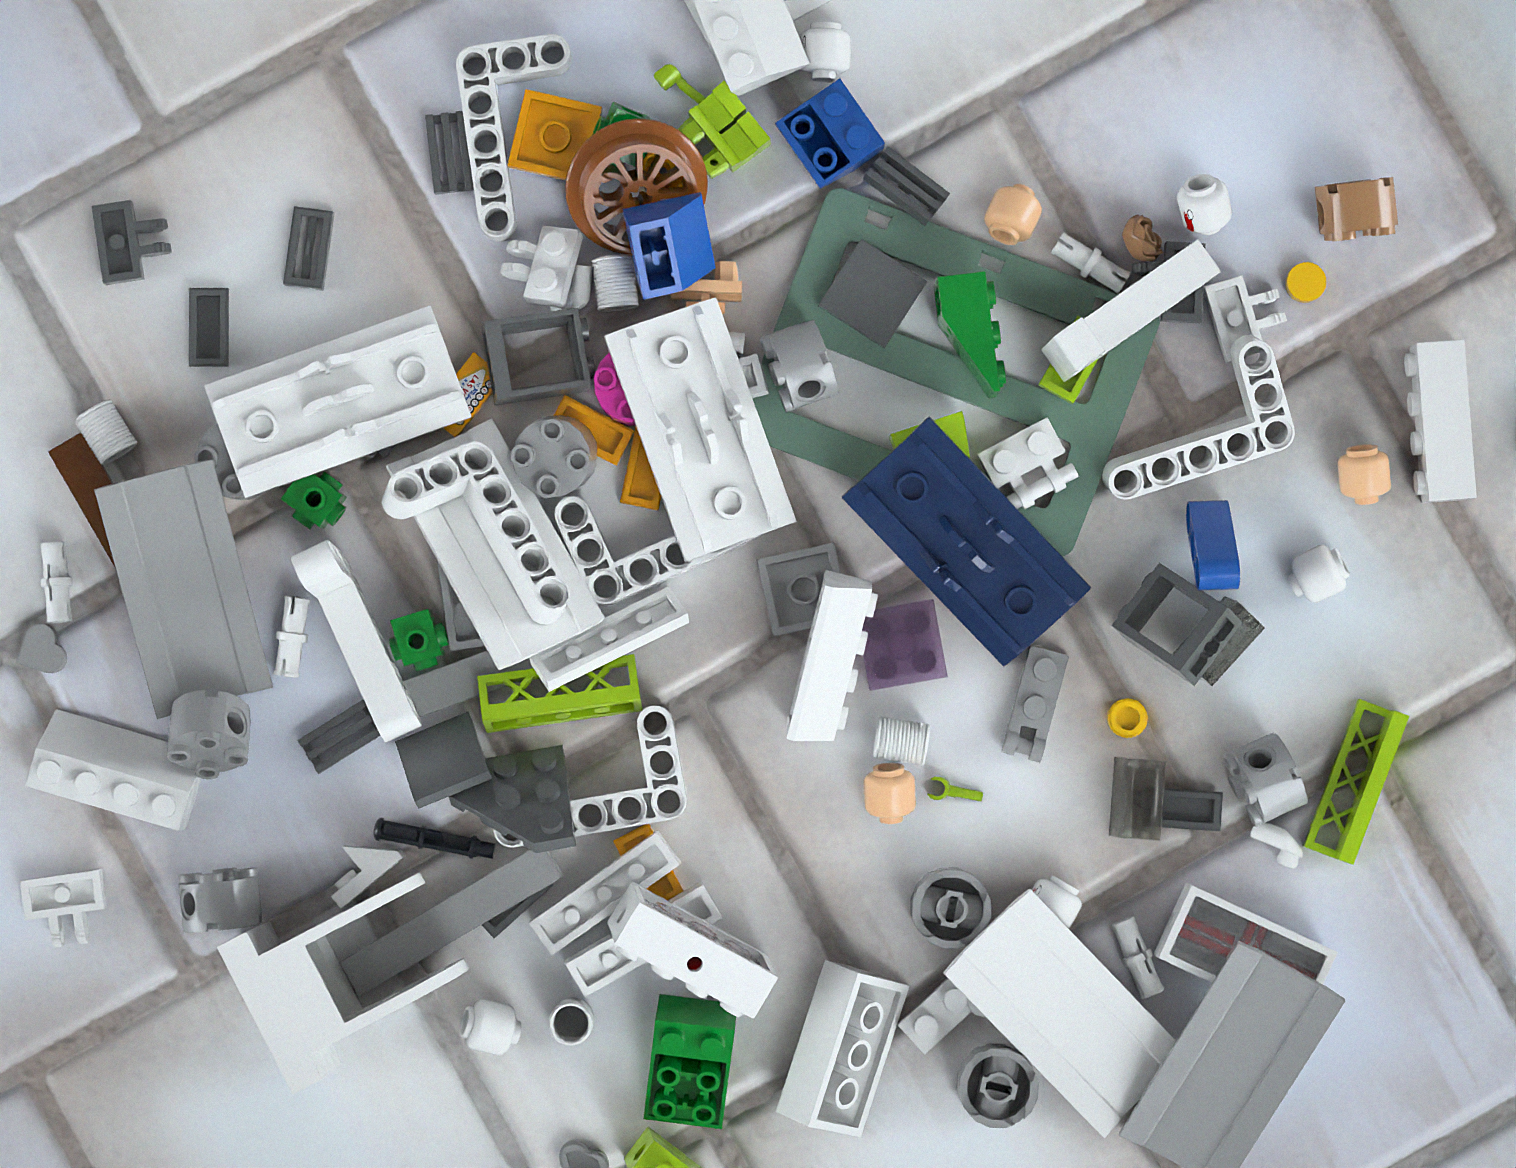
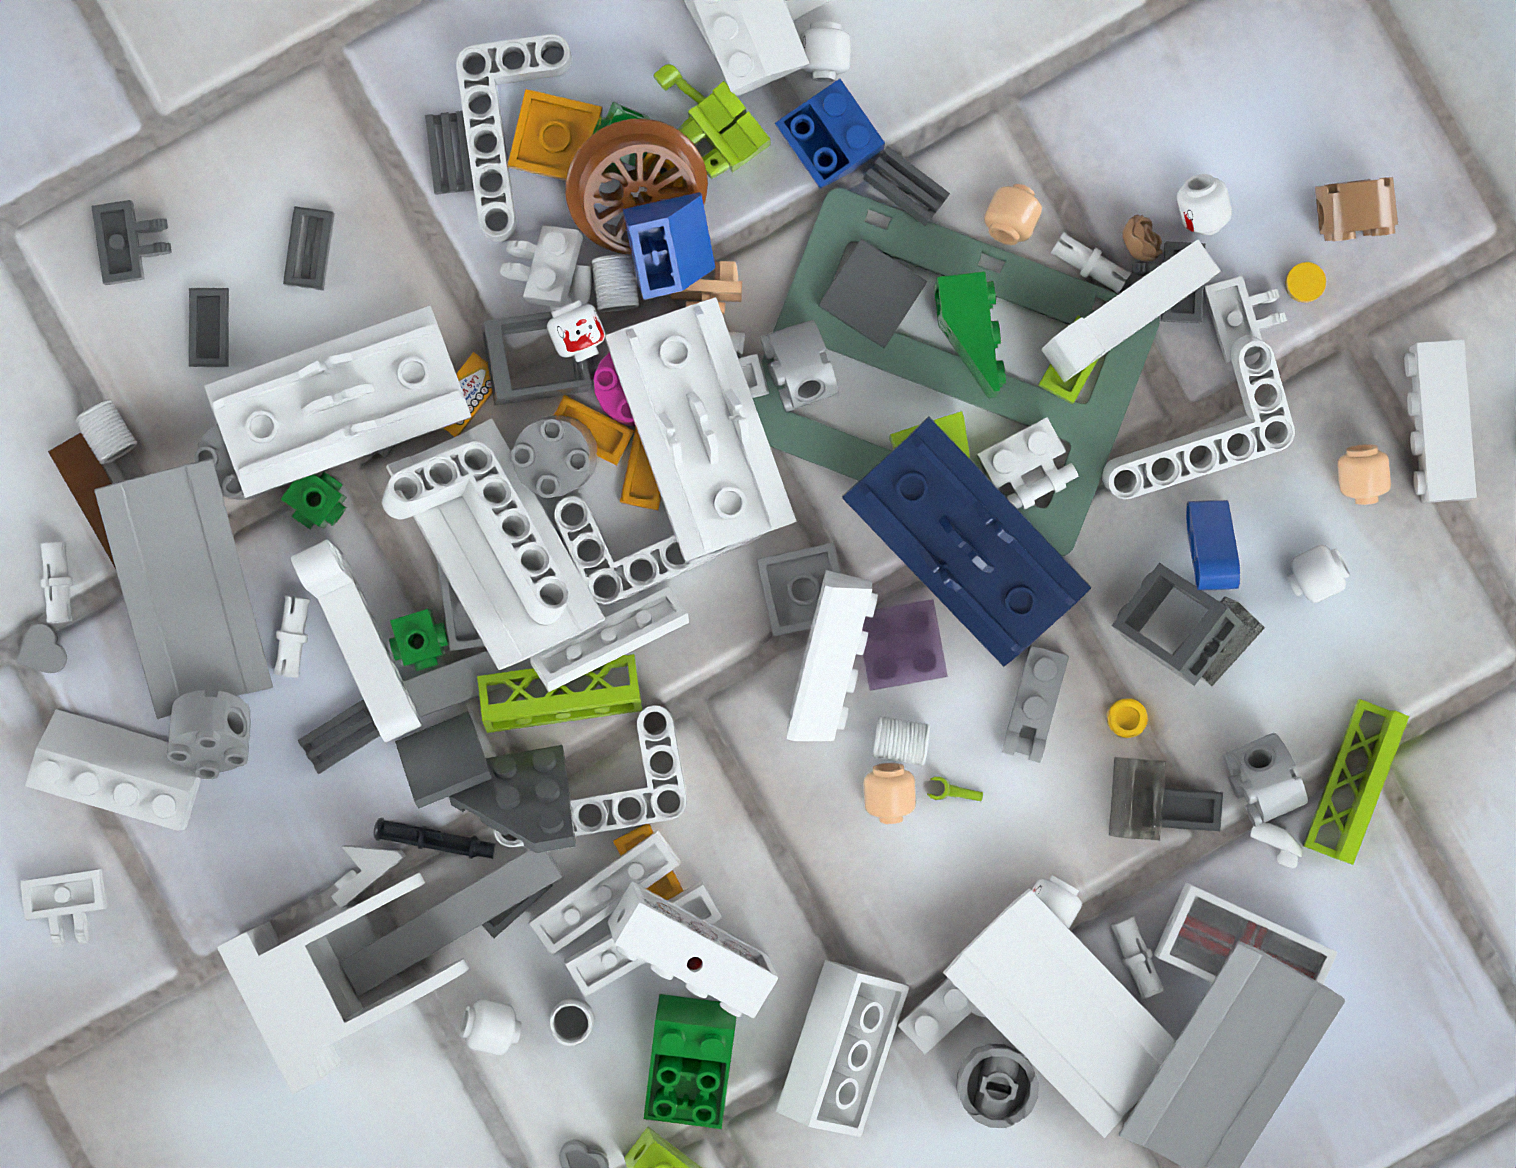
(220, 900): light grey brick -> none
(576, 330): none -> white head
(950, 907): light grey brick -> none

